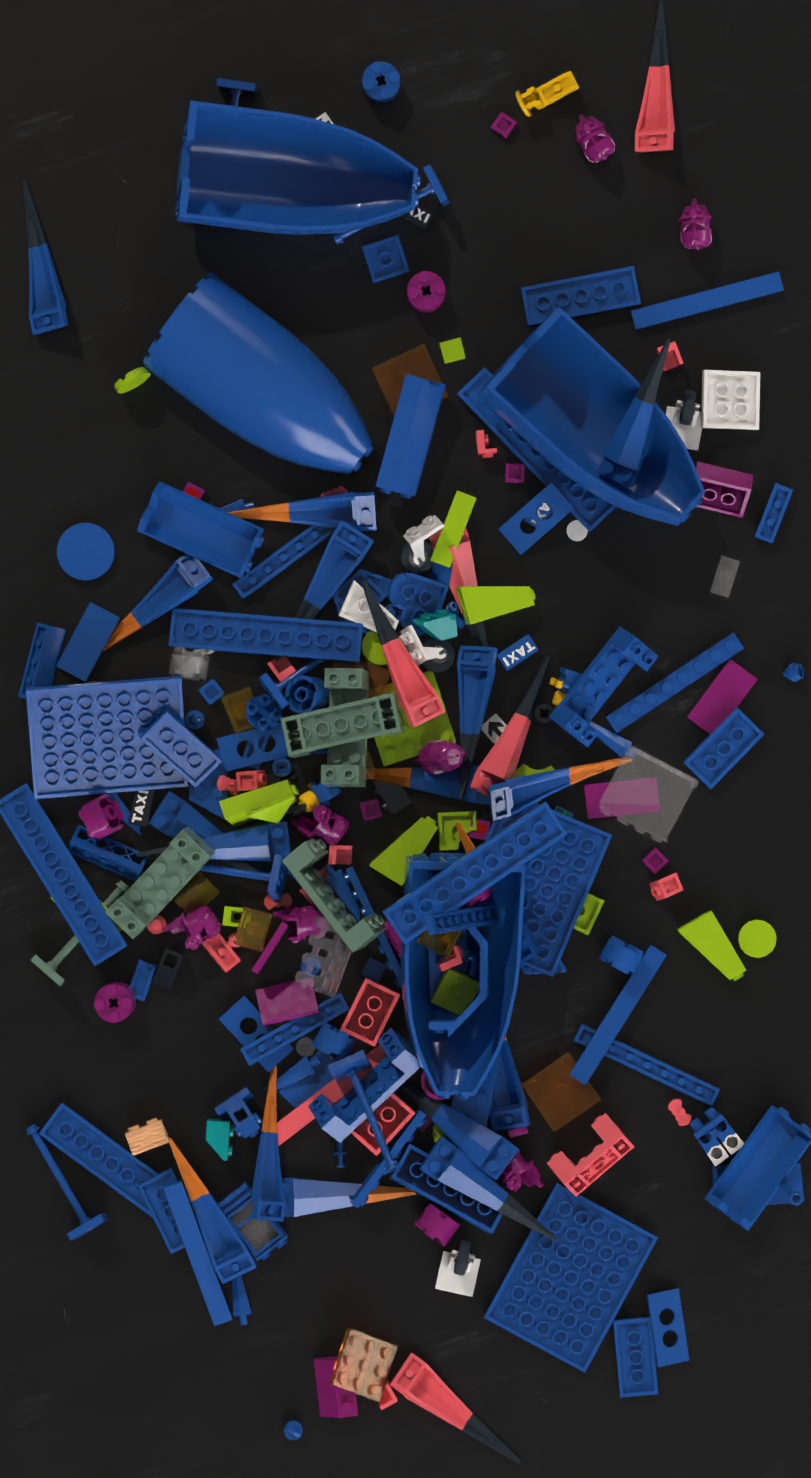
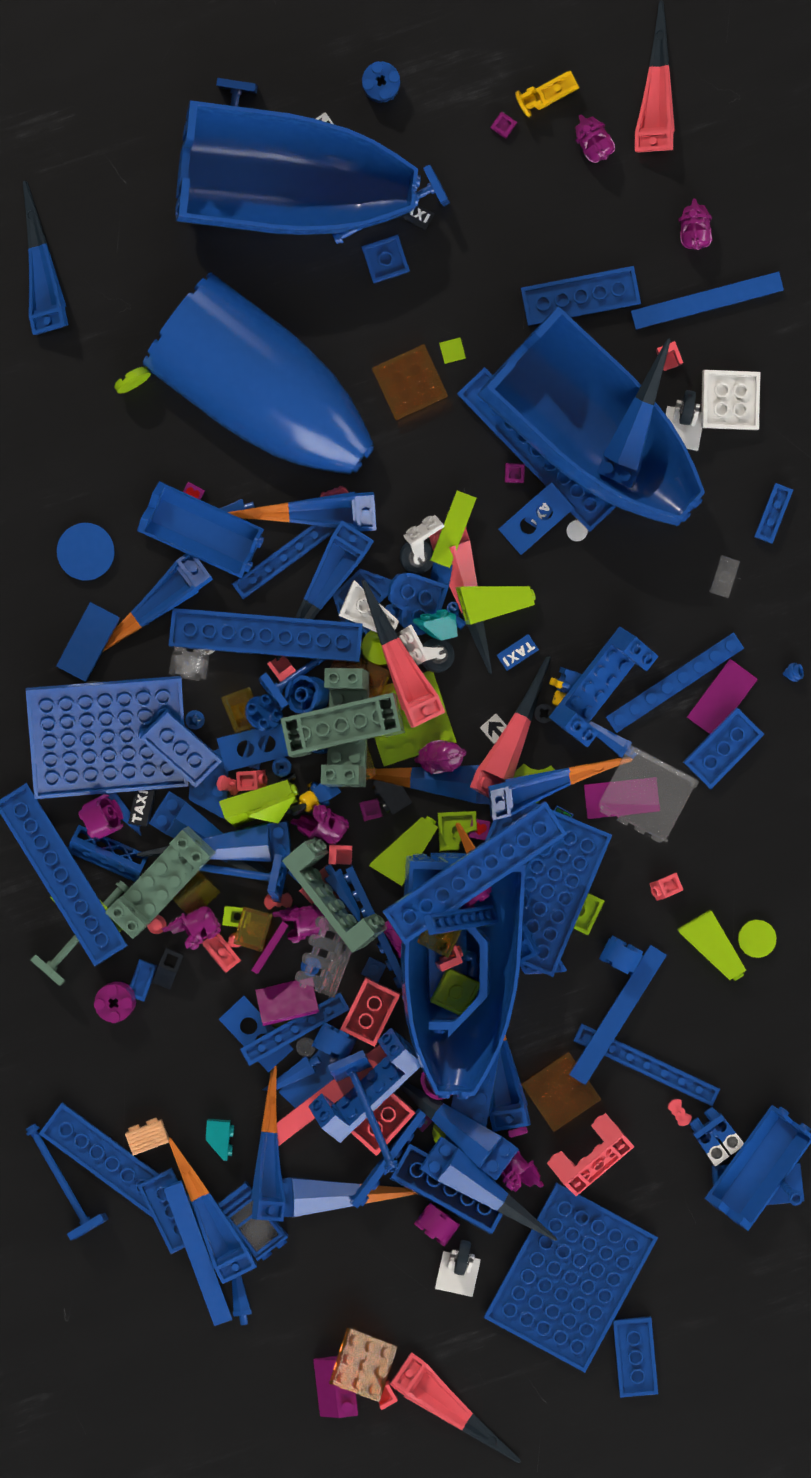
(42, 657): blue panel -> none
(211, 691): blue plate -> none
(249, 1126): blue tile -> none
(293, 1430): blue tile -> none
(340, 1152): blue piece -> none
(410, 436): blue panel -> none
(423, 281): magenta brick -> none
(475, 680): blue plate -> none
(481, 442): coral bracket -> none
(655, 860): magenta tile -> none
(679, 1351): blue piece -> none
(724, 489): magenta slope -> none

